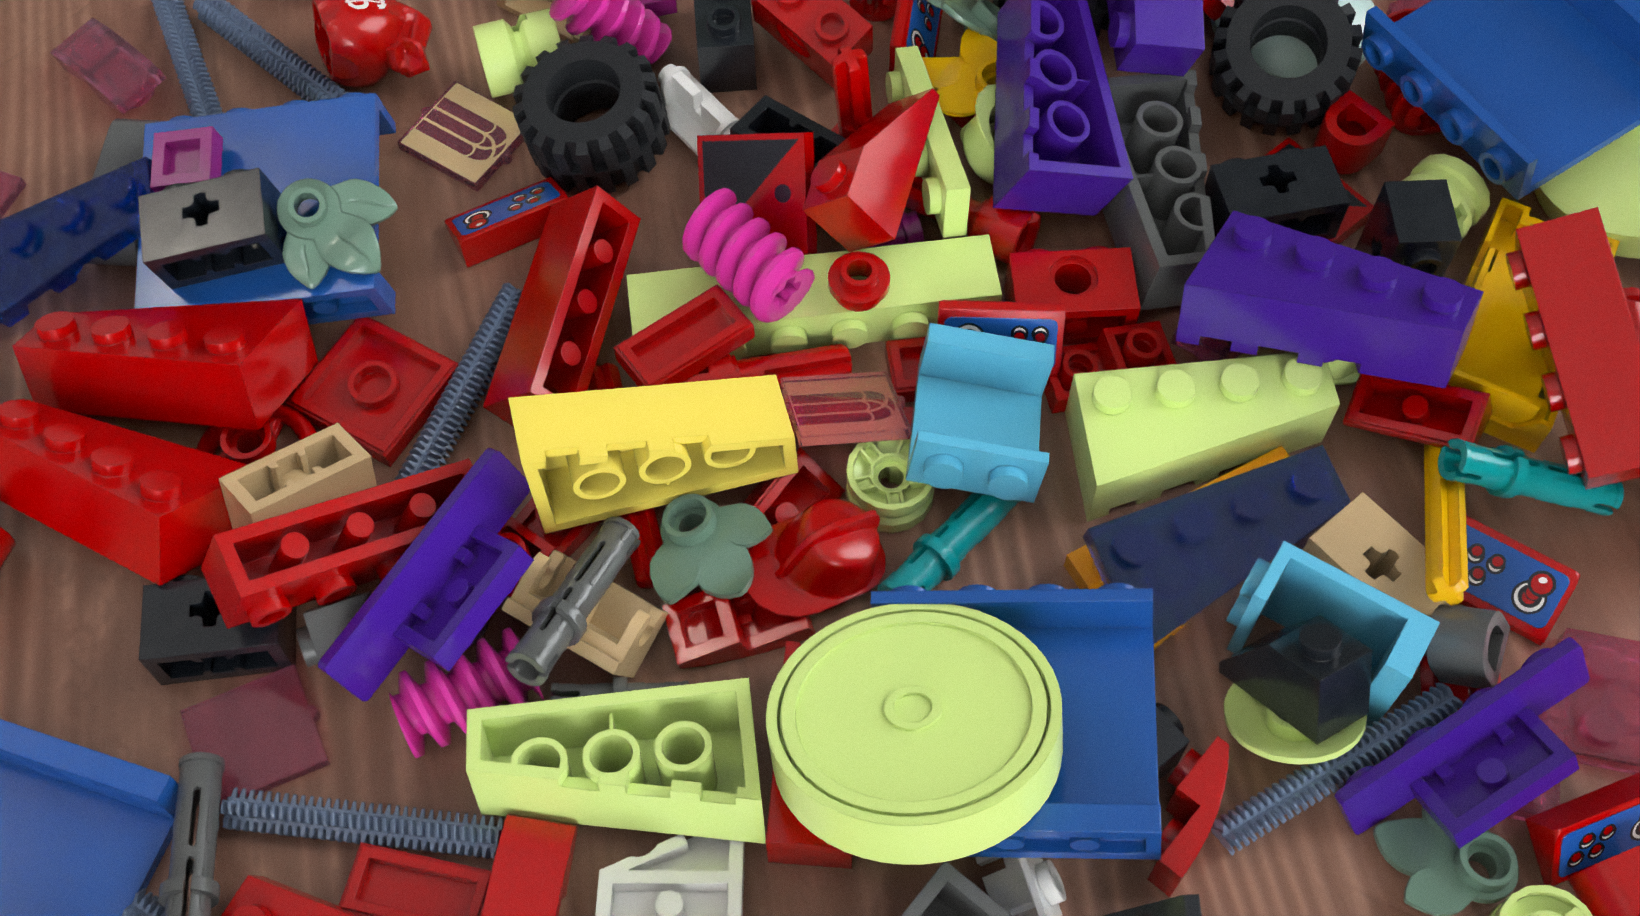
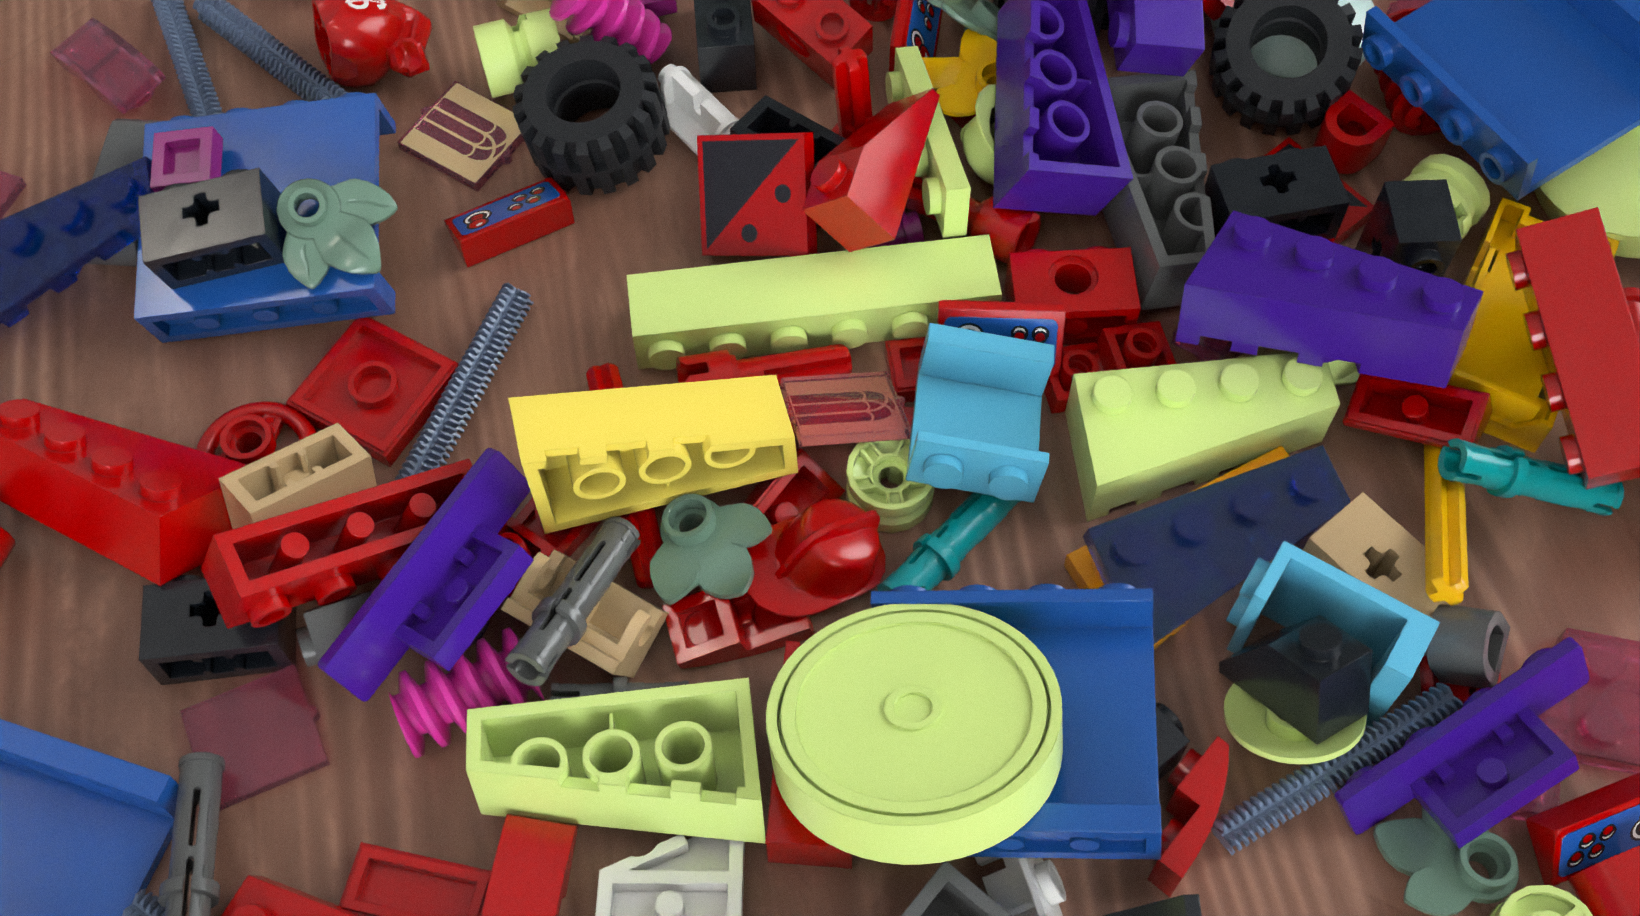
(171, 362): red wedge -> none
(360, 825): sand blue axle -> none
(565, 300): red brick -> none
(685, 340): red tile -> none
(746, 256): dark pink piece -> none
(859, 294): red plate -> none
(1516, 582): slope -> none

